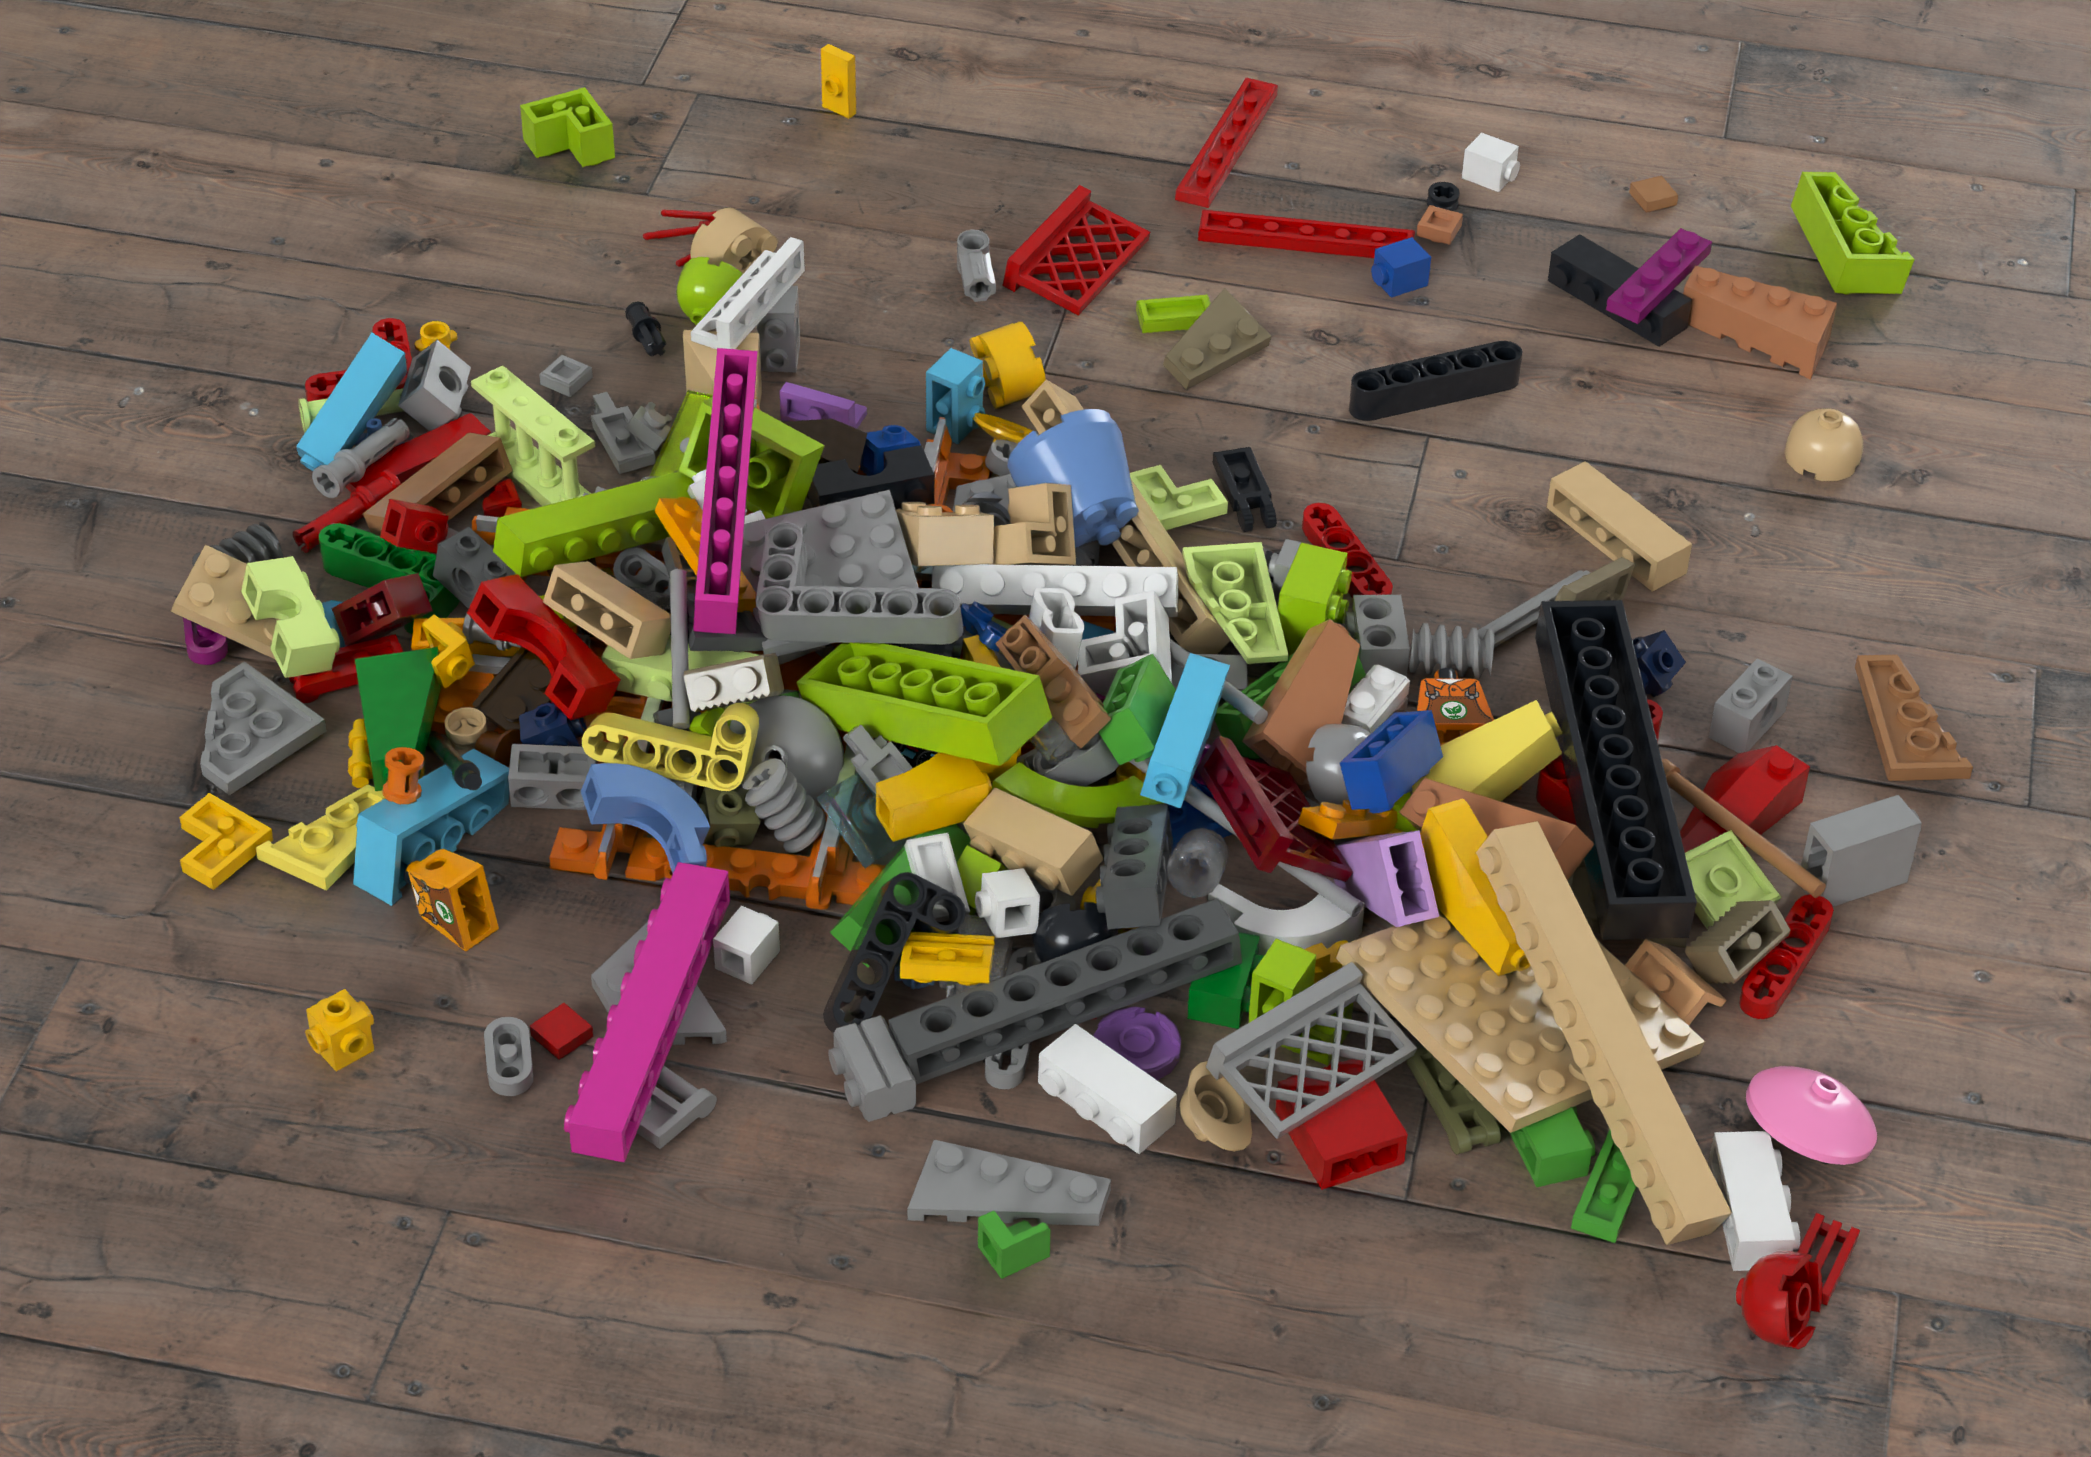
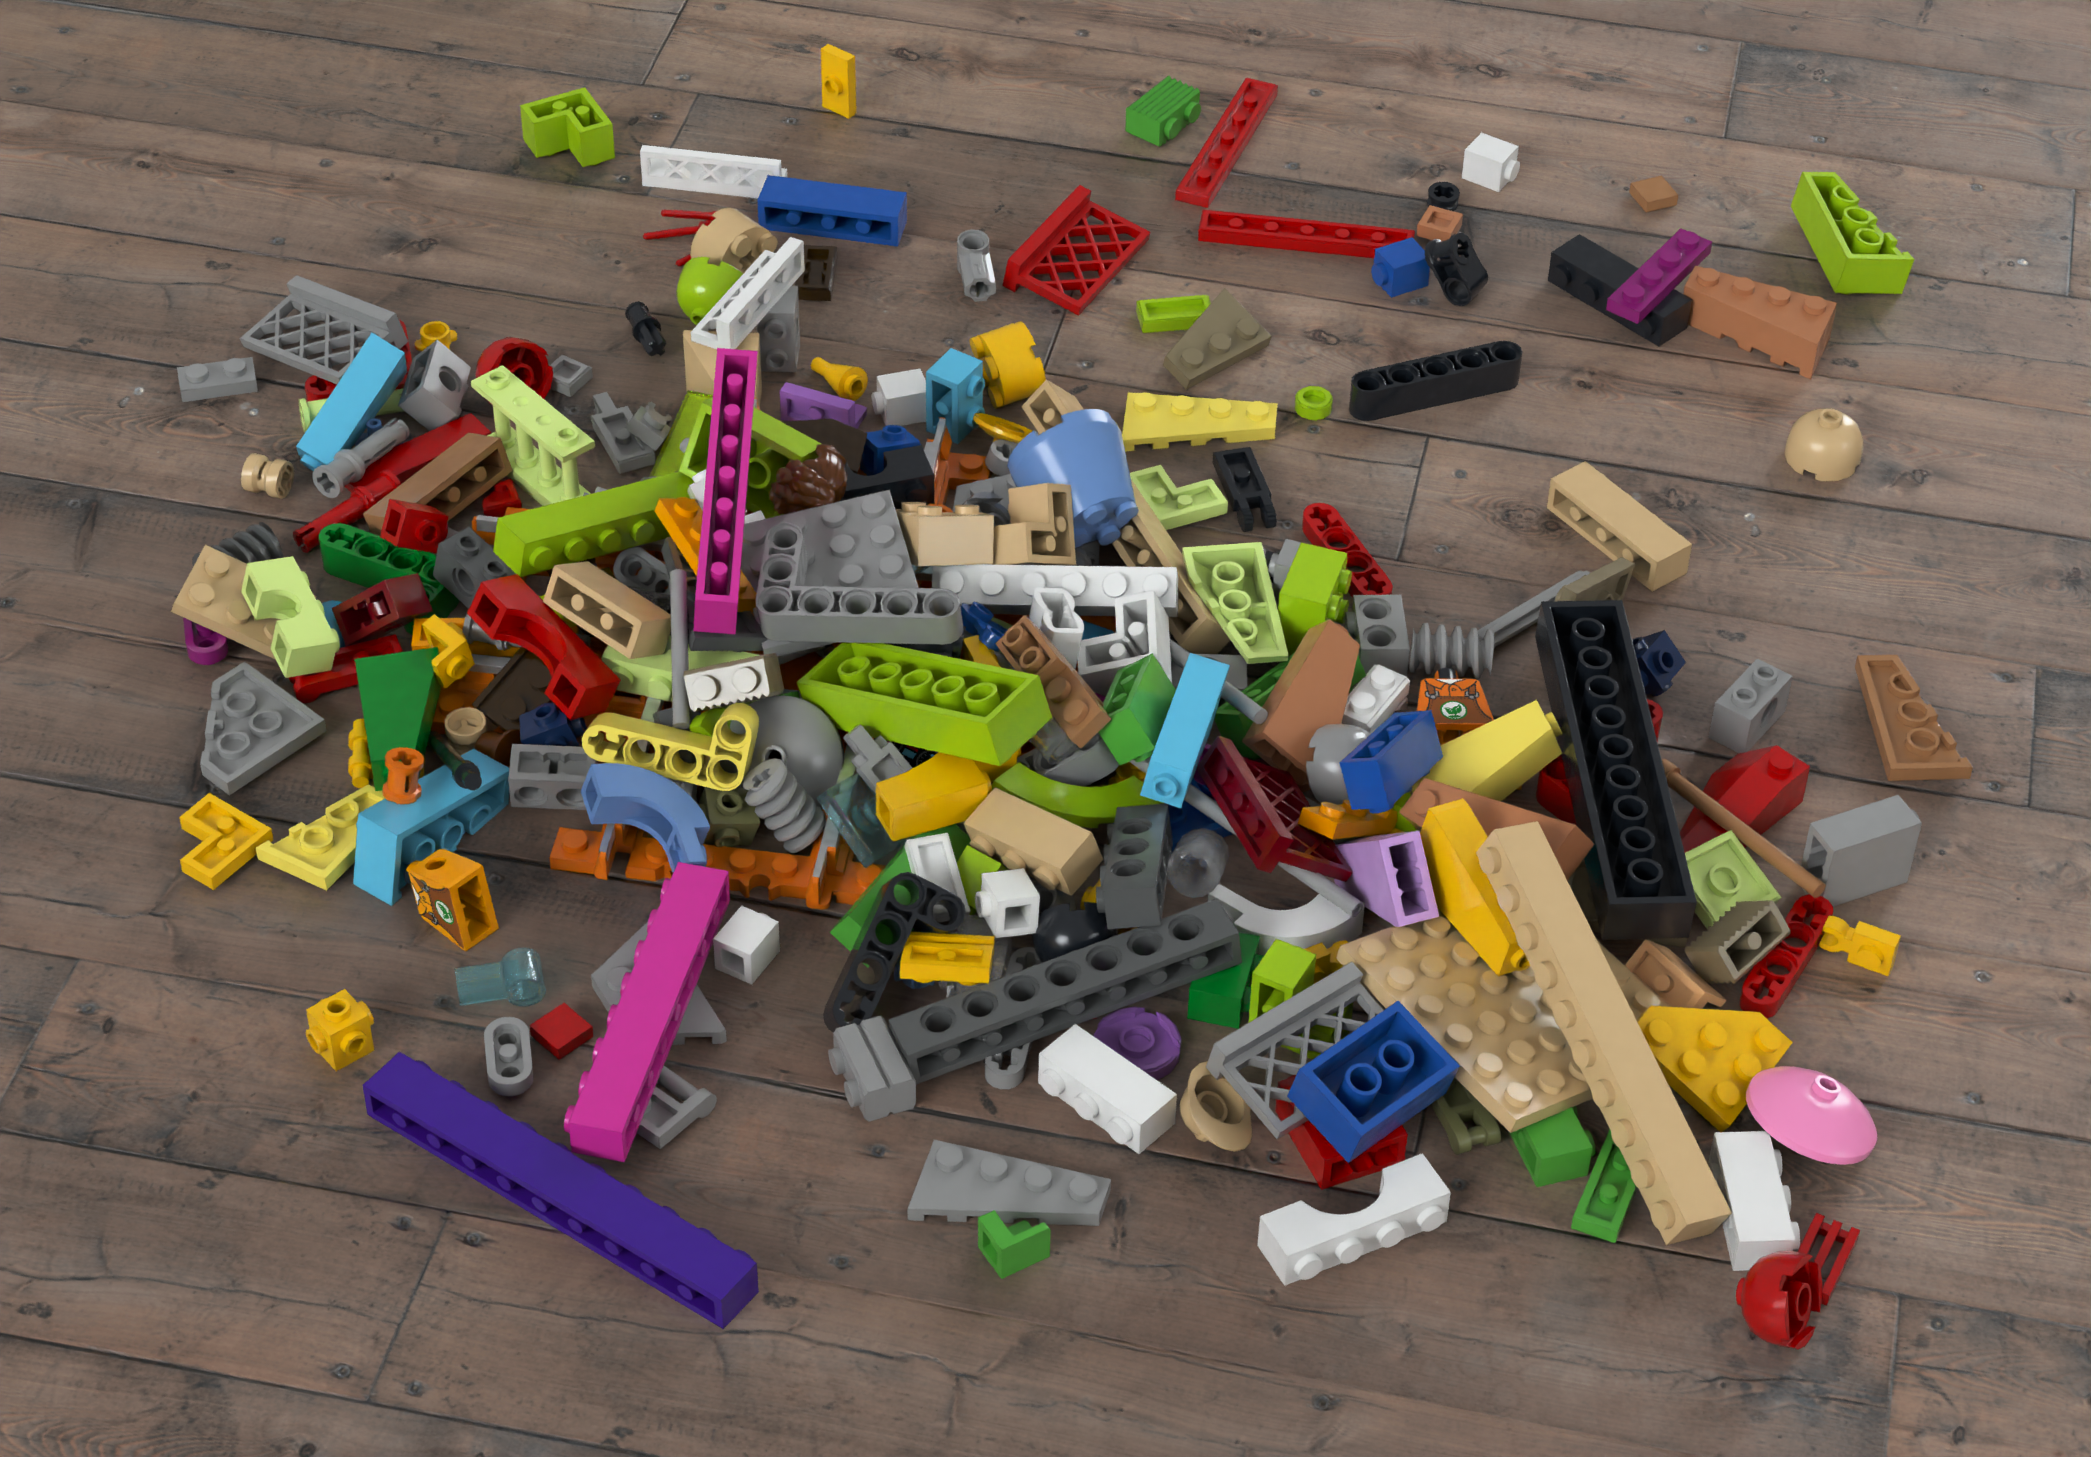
(217, 379): none -> light grey plate
(269, 476): none -> tan wheel
(338, 312): none -> light grey fence
(514, 978): none -> clear light blue piece
(521, 358): none -> red cylinder
(562, 1189): none -> dark purple brick
(706, 171): none -> white fence
(810, 482): none -> reddish brown hair
(819, 274): none -> dark brown plate
(832, 210): none -> blue brick
(845, 380): none -> yellow cone
(901, 398): none -> white brick
(1163, 111): none -> bright green brick
(1169, 418): none -> light yellow wing
(1307, 1241): none -> white arch
(1313, 403): none -> lime tile
(1373, 1081): none -> blue brick
(1459, 268): none -> black piece
(1712, 1055): none -> yellow plate
(1866, 944): none -> yellow plate

